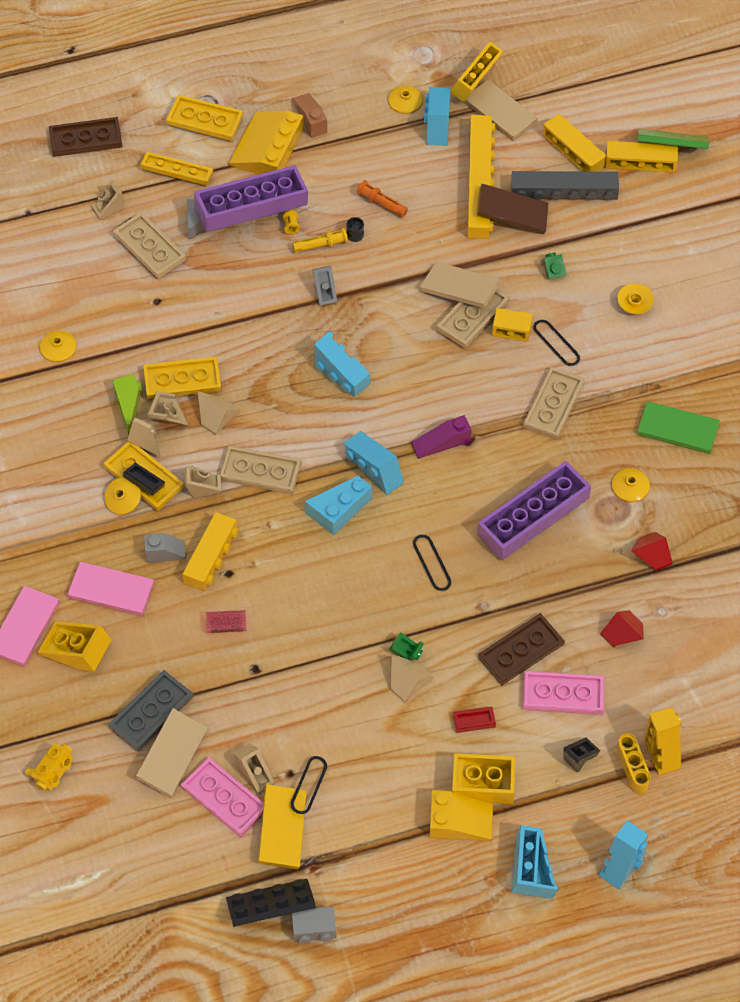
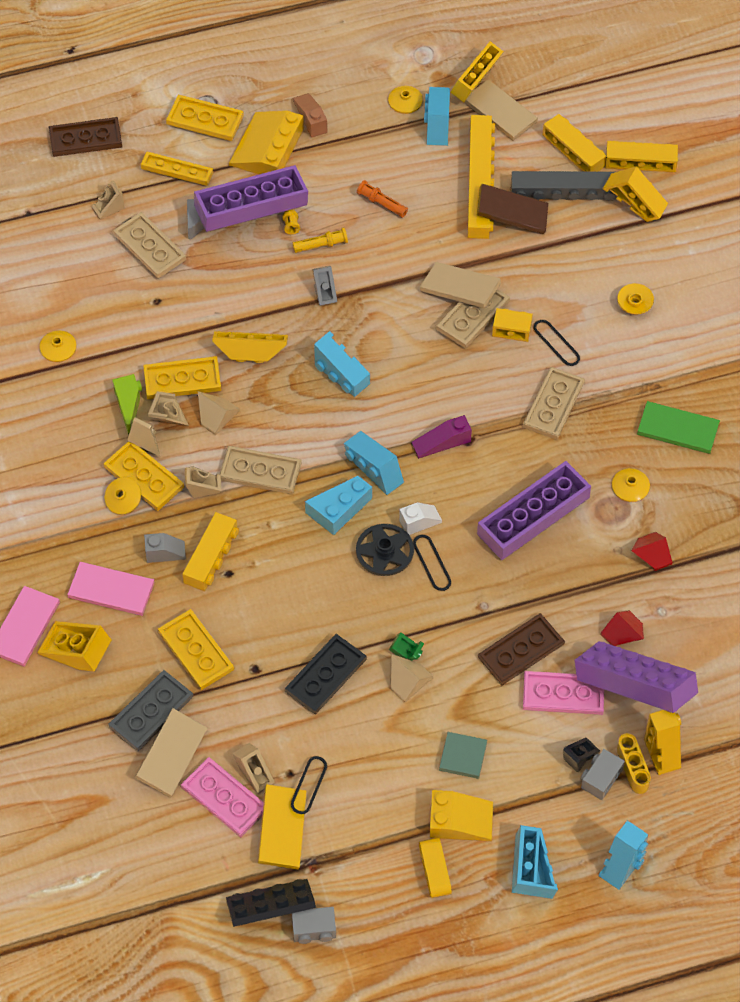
(51, 767): yellow brick -> none
(143, 479): black tile -> none
(196, 649): none -> yellow plate
(226, 621): clear pink plate -> none
(249, 346): none -> yellow wedge
(325, 674): none -> black plate
(355, 229): black wheel -> none
(384, 549): none -> black wheel
(418, 517): none -> white slope
(435, 867): none -> yellow beam
(463, 755): none -> sand green tile
(474, 719): red tile -> none
(485, 777): yellow slope -> none
(554, 265): green bracket -> none
(602, 774): none -> light grey brick
(636, 676): none -> medium lavender brick
(638, 192): none -> yellow wedge
(672, 138): bright green tile -> none

